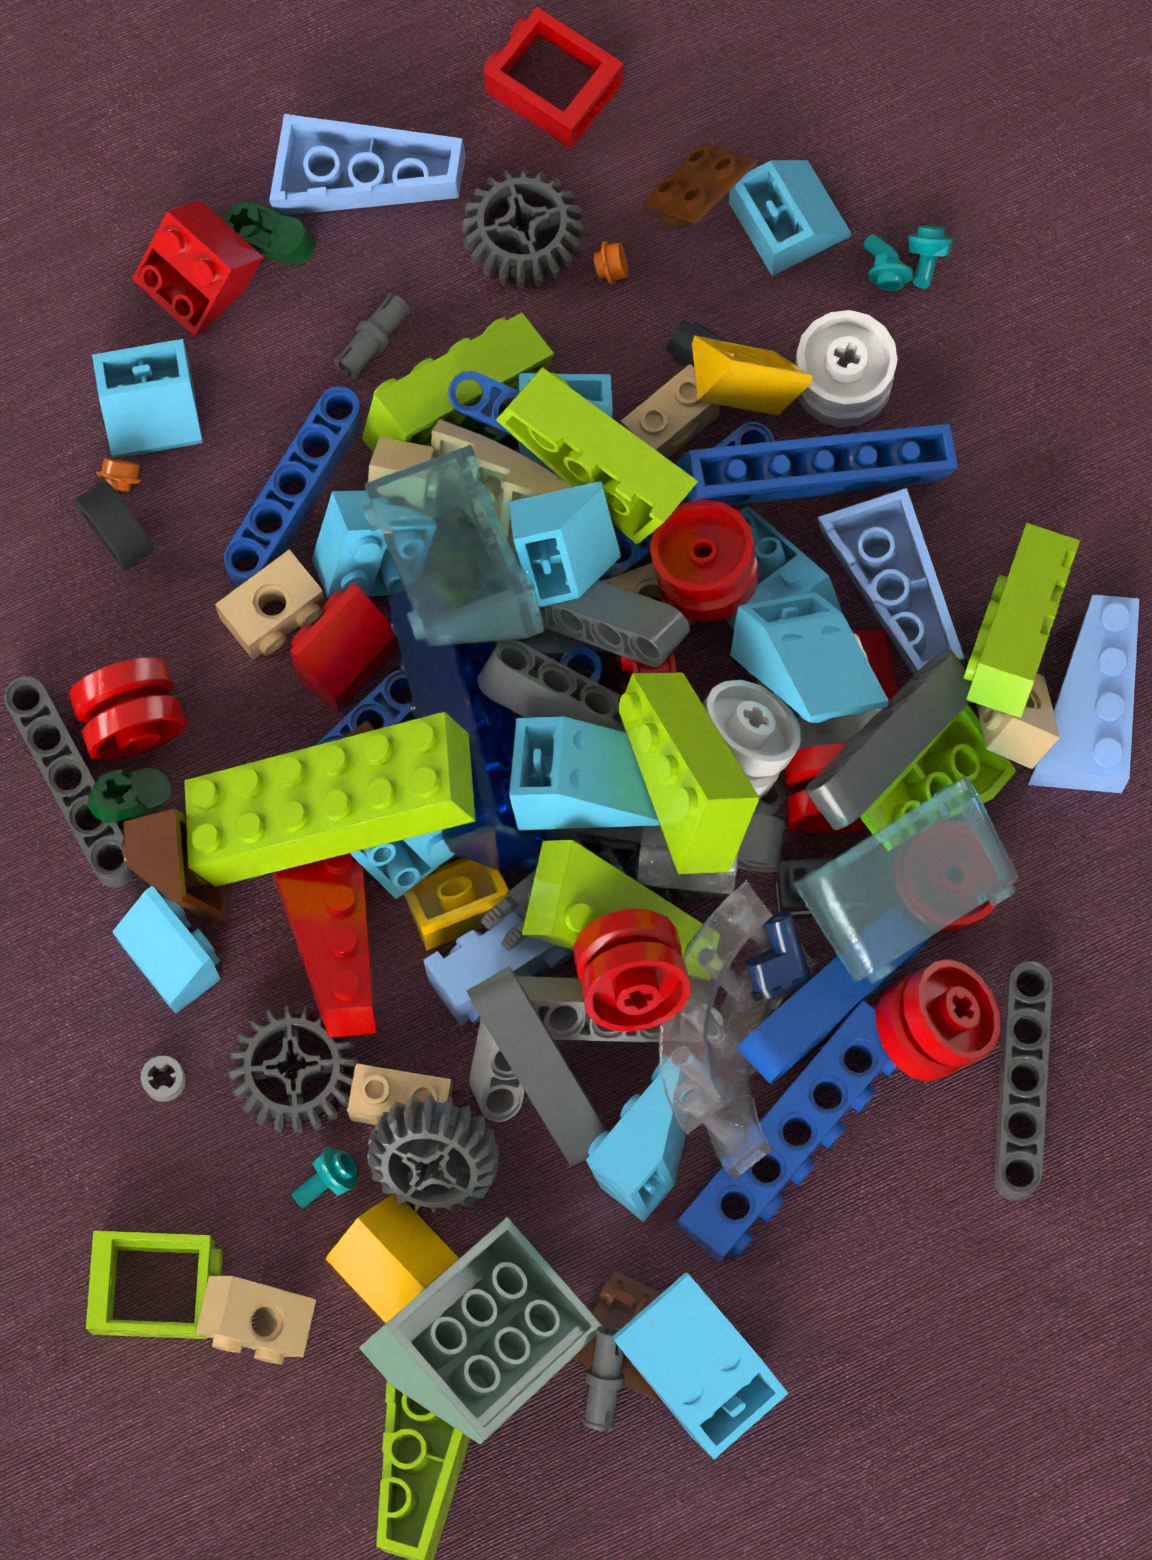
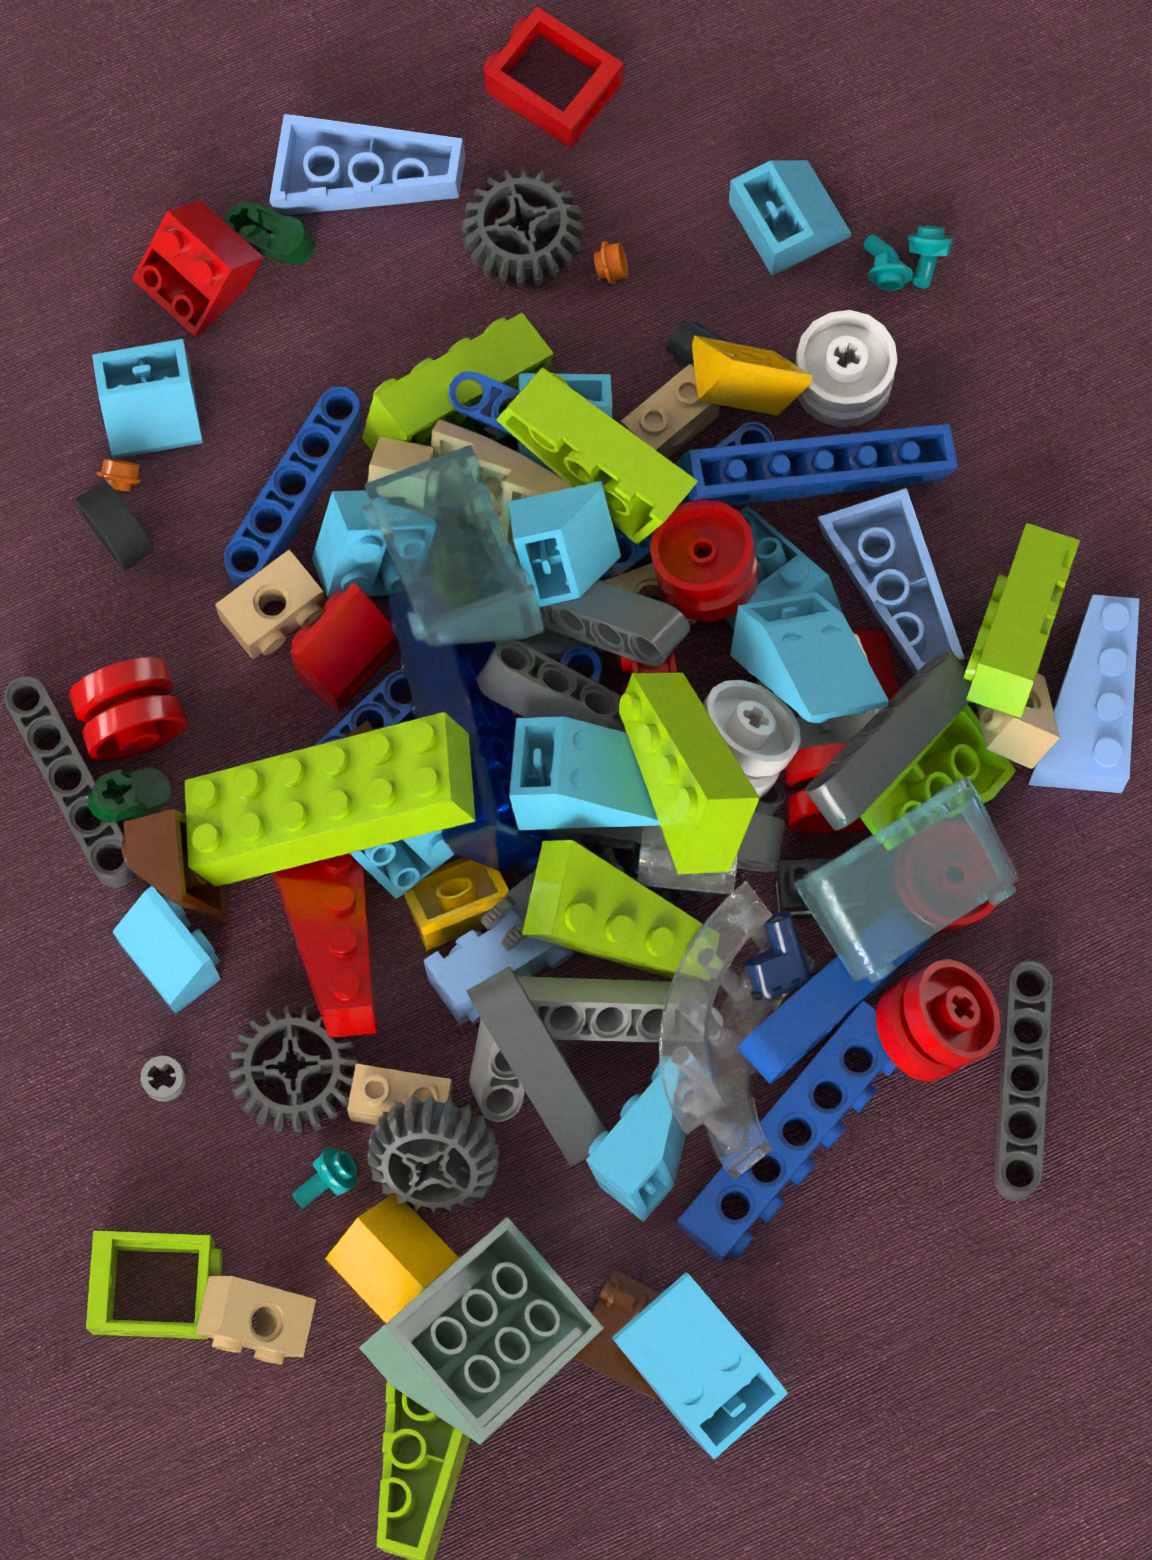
(372, 336): dark grey pin -> none
(604, 1381): dark grey pin -> none
(631, 970): red wheel -> none
(698, 185): reddish brown hinge -> none

